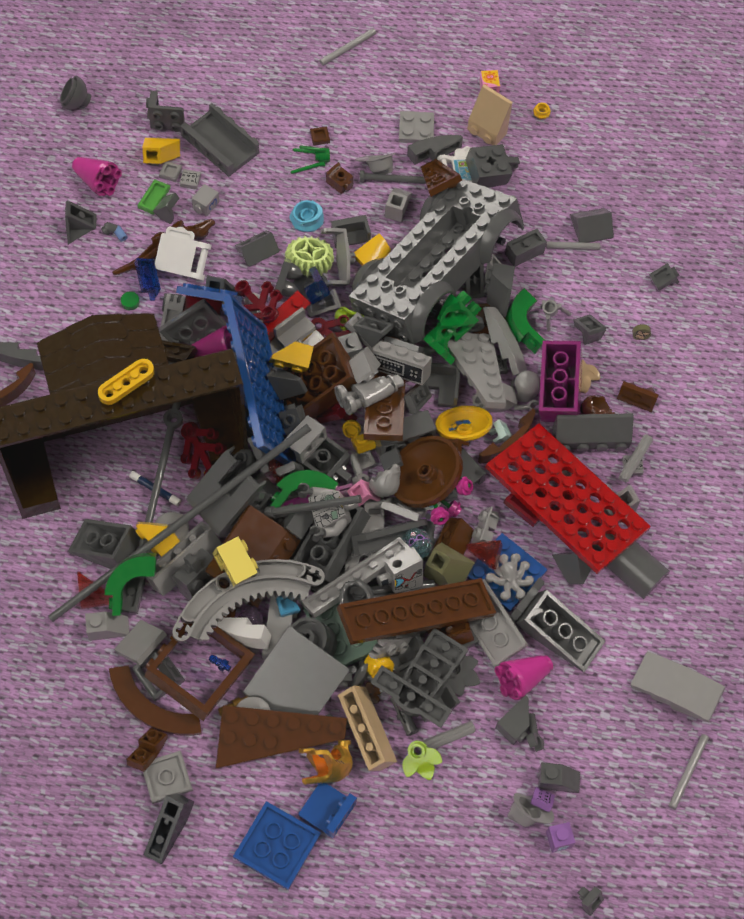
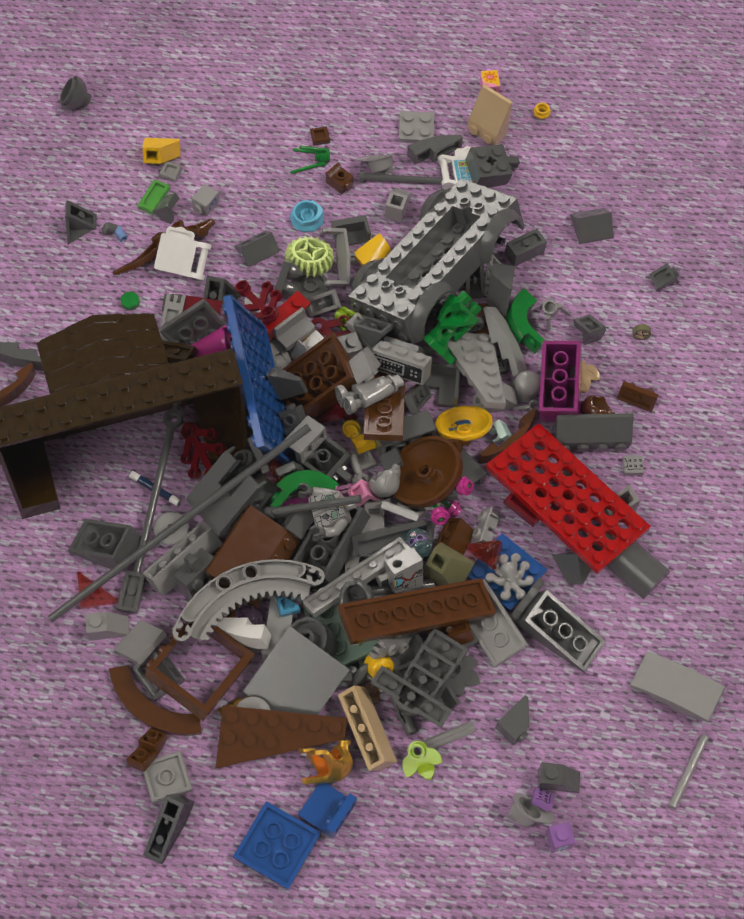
(98, 174): dark pink cone -> none
(130, 374): yellow plate -> none
(133, 566): green arch -> none
(147, 277): clear blue panel -> none
(150, 530): yellow slope -> none
(163, 116): dark grey bracket -> none
(190, 179): light grey tile -> none
(206, 292): blue plate -> none
(221, 140): dark grey panel -> none
(221, 664): clear blue piece -> none
(235, 561): light yellow brick -> none
(293, 356): yellow slope -> none
(318, 289): clear blue panel -> none
(347, 47): light grey bar -> none
(439, 177): reddish brown wing -> none
(522, 675): dark pink cone -> none
(534, 739): dark grey bar -> none
(572, 245): light grey bar -> none
(590, 899): dark grey tile -> none
(635, 458): light grey axle -> none

